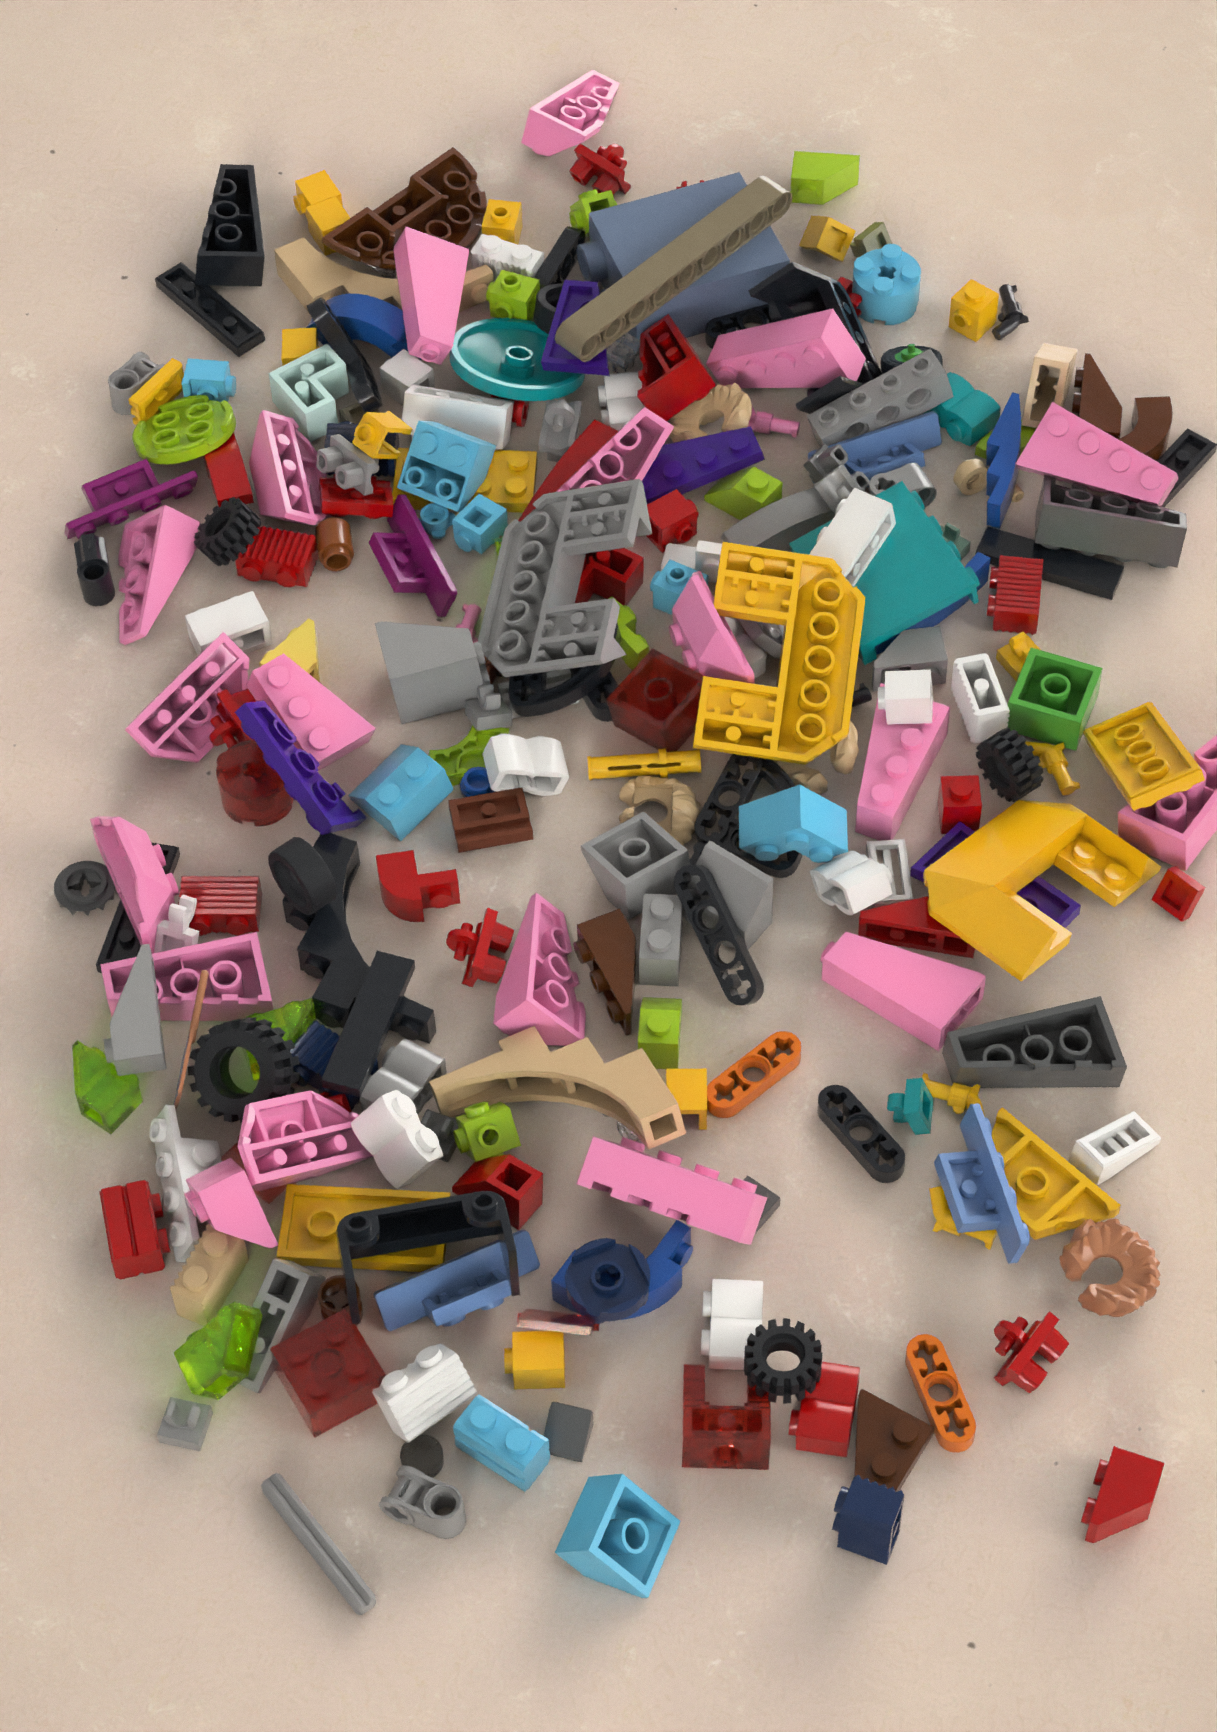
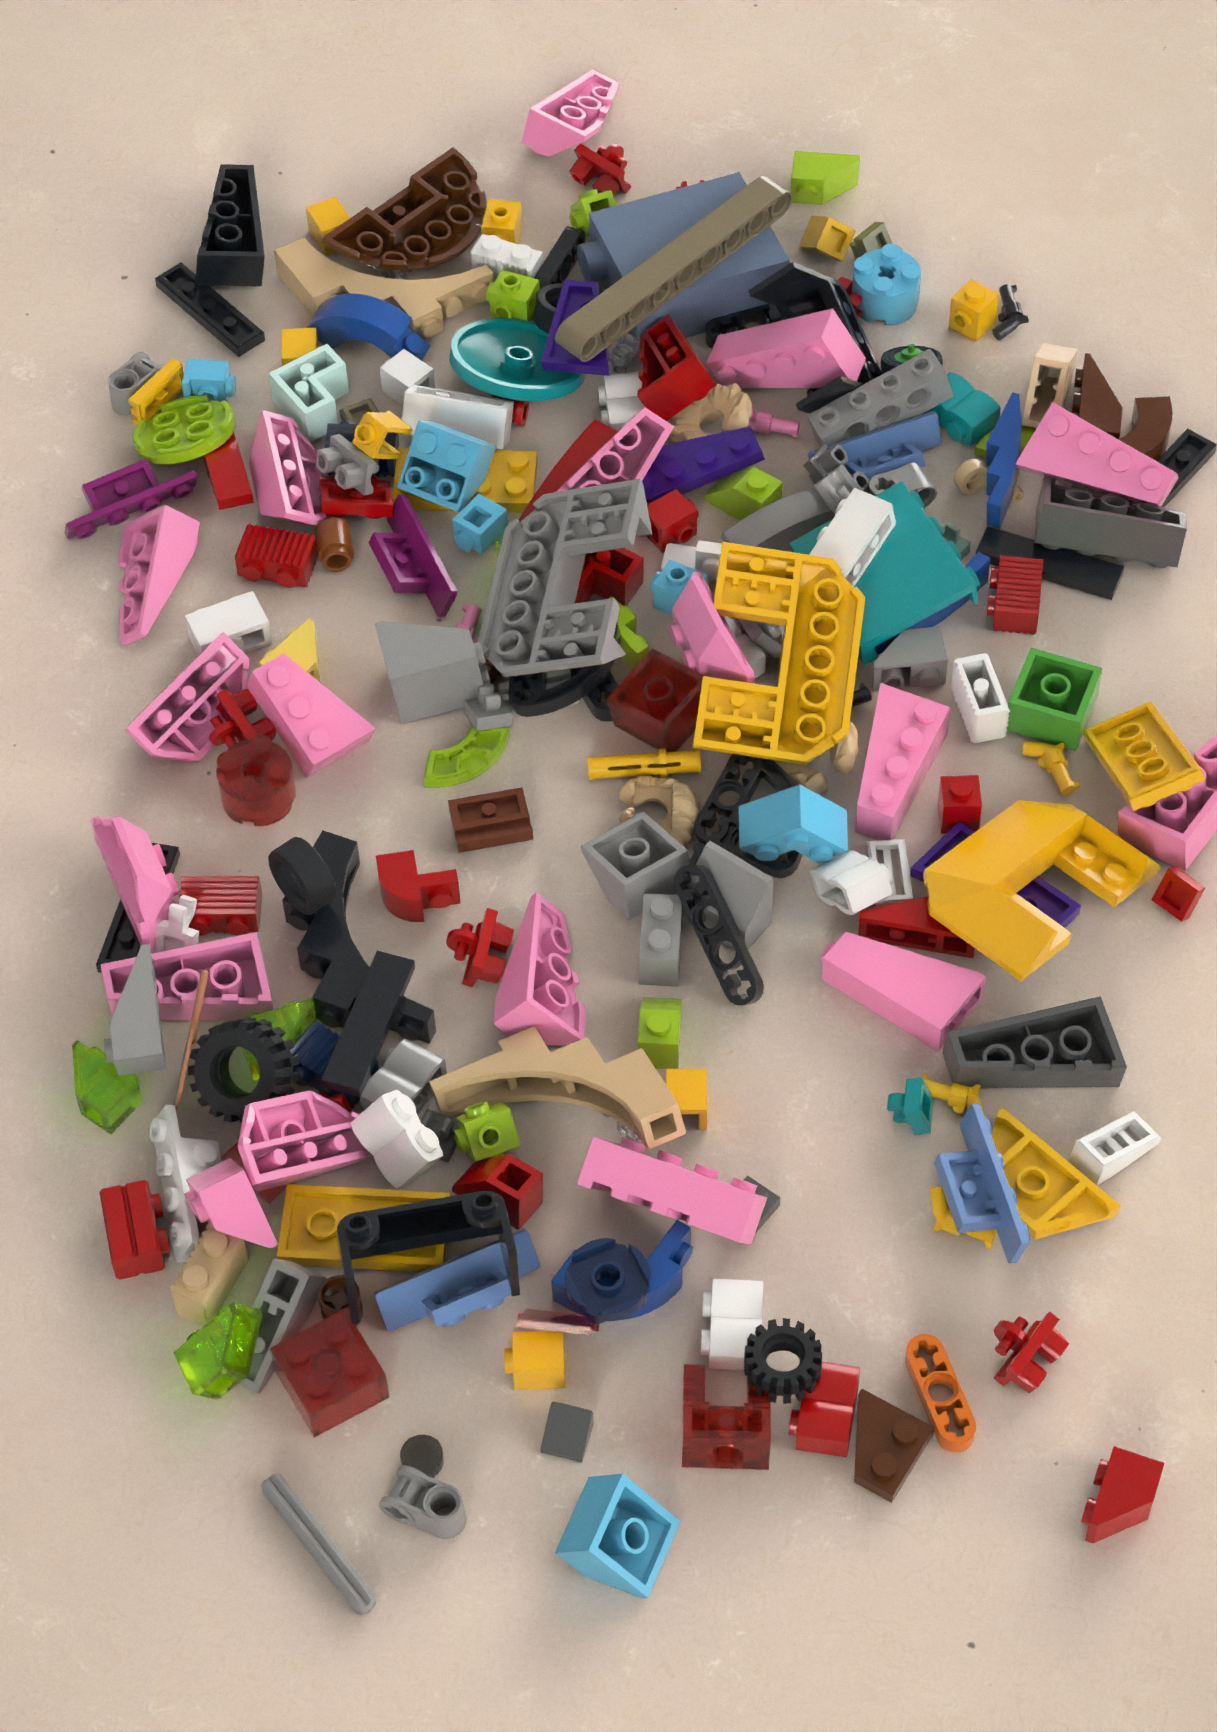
(69, 886): dark grey gear -> none
(94, 570): black piece -> none
(185, 1424): light grey tile -> none
(227, 531): black tyre -> none
(298, 770): dark purple wing -> none
(314, 190): yellow brick -> none
(358, 370): black beam -> none
(403, 790): medium azure slope -> none
(424, 1391): white brick -> none
(430, 292): bright pink slope -> none
(436, 520): medium azure plate -> none
(475, 782): blue plate -> none
(501, 1442): medium azure brick -> none
(526, 763): white brick -> none
(559, 427): light grey hips -> none
(610, 952): reddish brown slope -> none
(748, 1090): orange beam -> none
(865, 1150): black beam -> none
(868, 1519): dark blue brick -> none
(907, 697): white brick -> none
(1009, 765): black tyre -> none
(1015, 653): yellow tile -> none
(1130, 1251): nougat piece -> none

